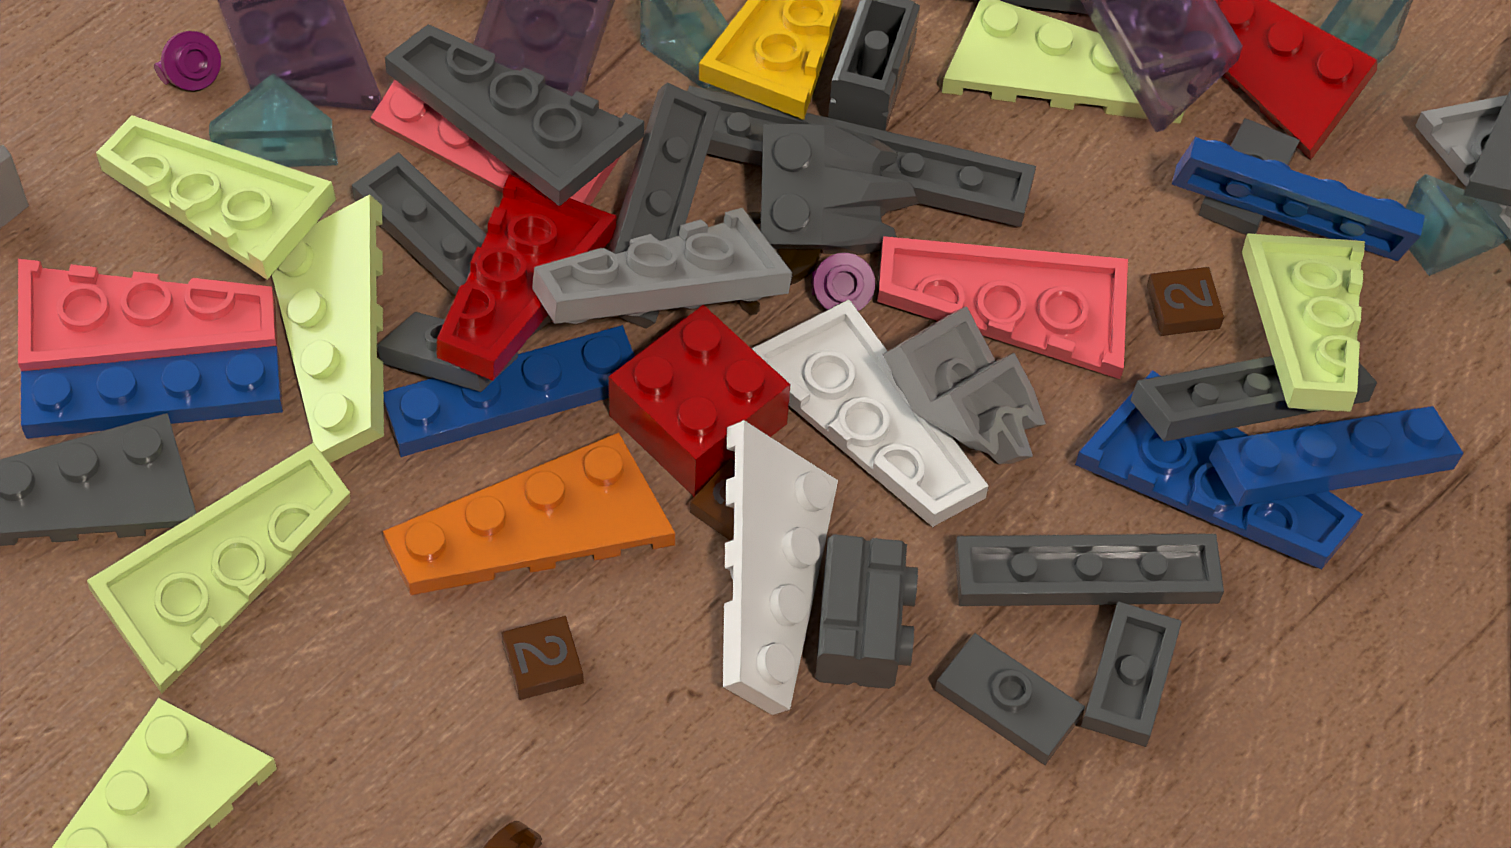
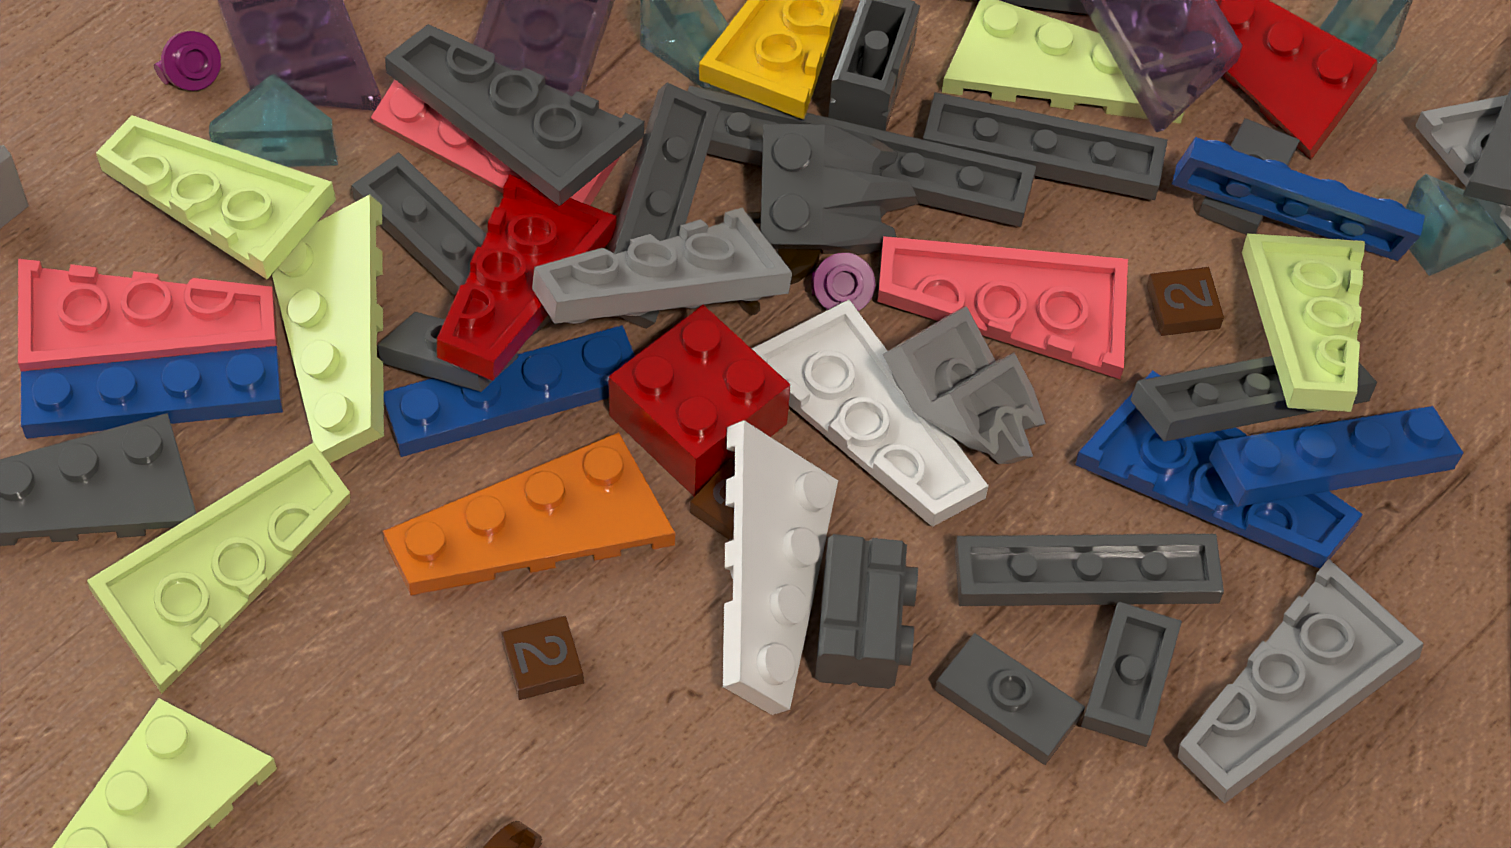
(1055, 145): none -> dark grey plate
(1307, 675): none -> light grey wing

